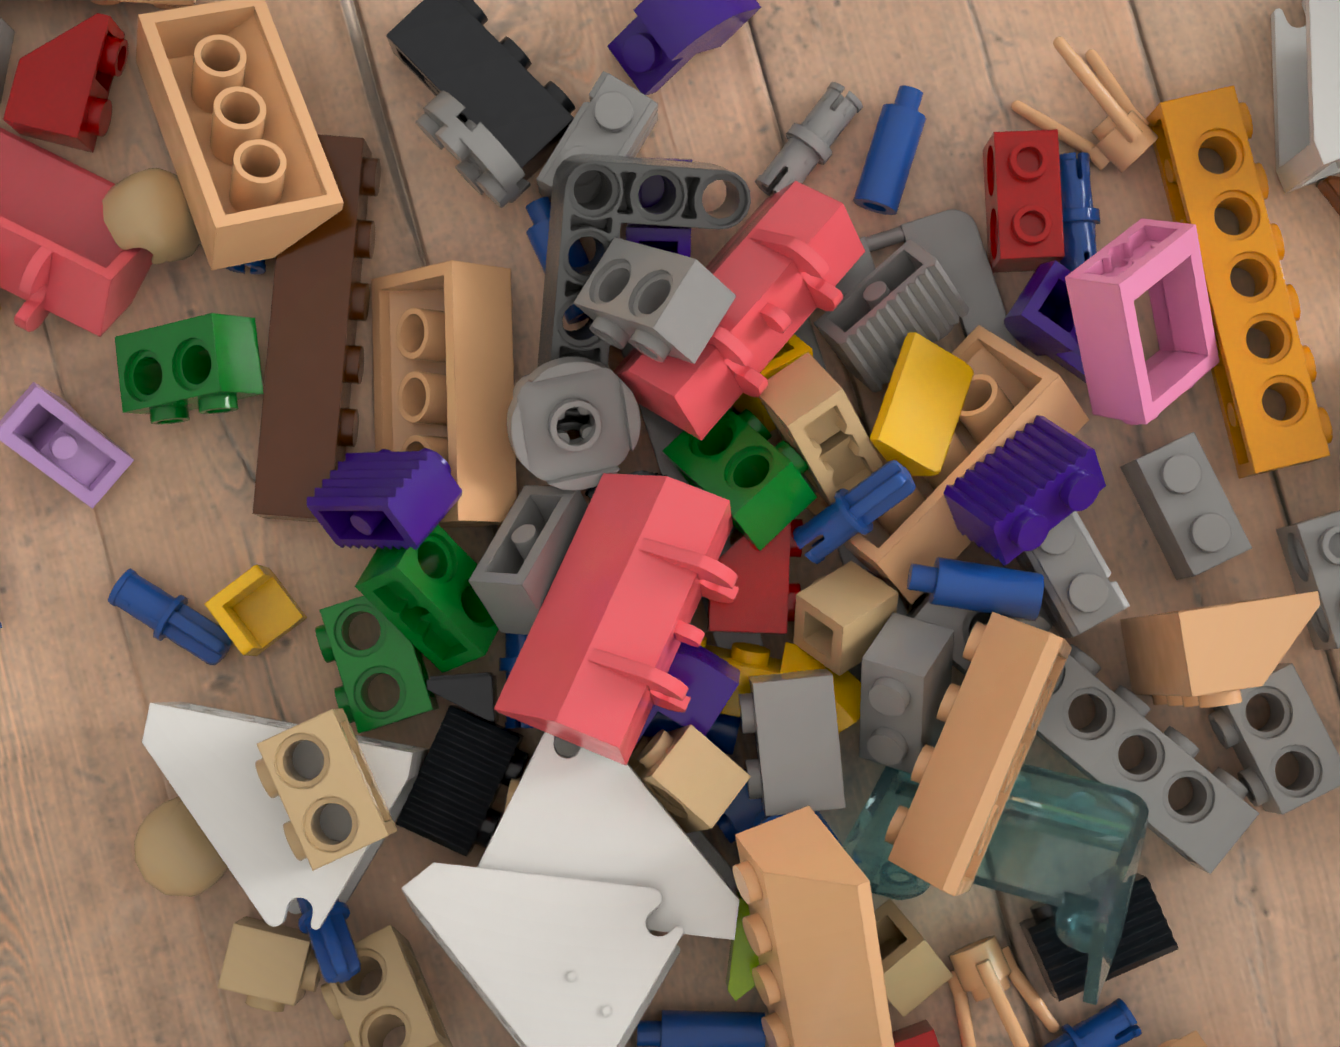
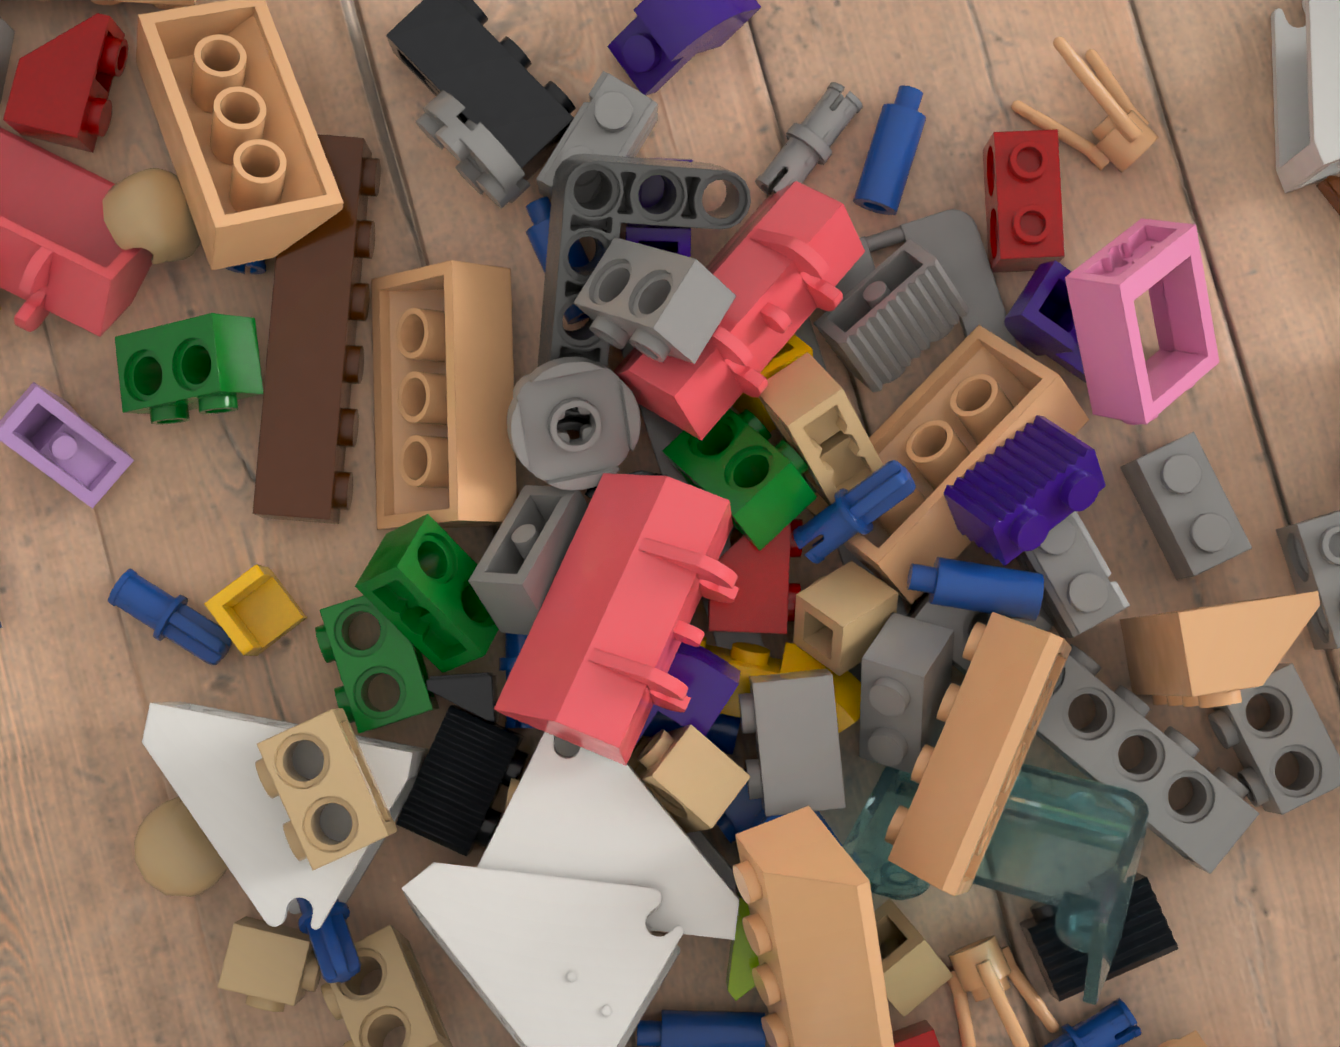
(385, 498): dark purple brick -> none
(921, 406): yellow slope -> none
(1077, 210): blue pin -> none
(1240, 378): light orange brick -> none

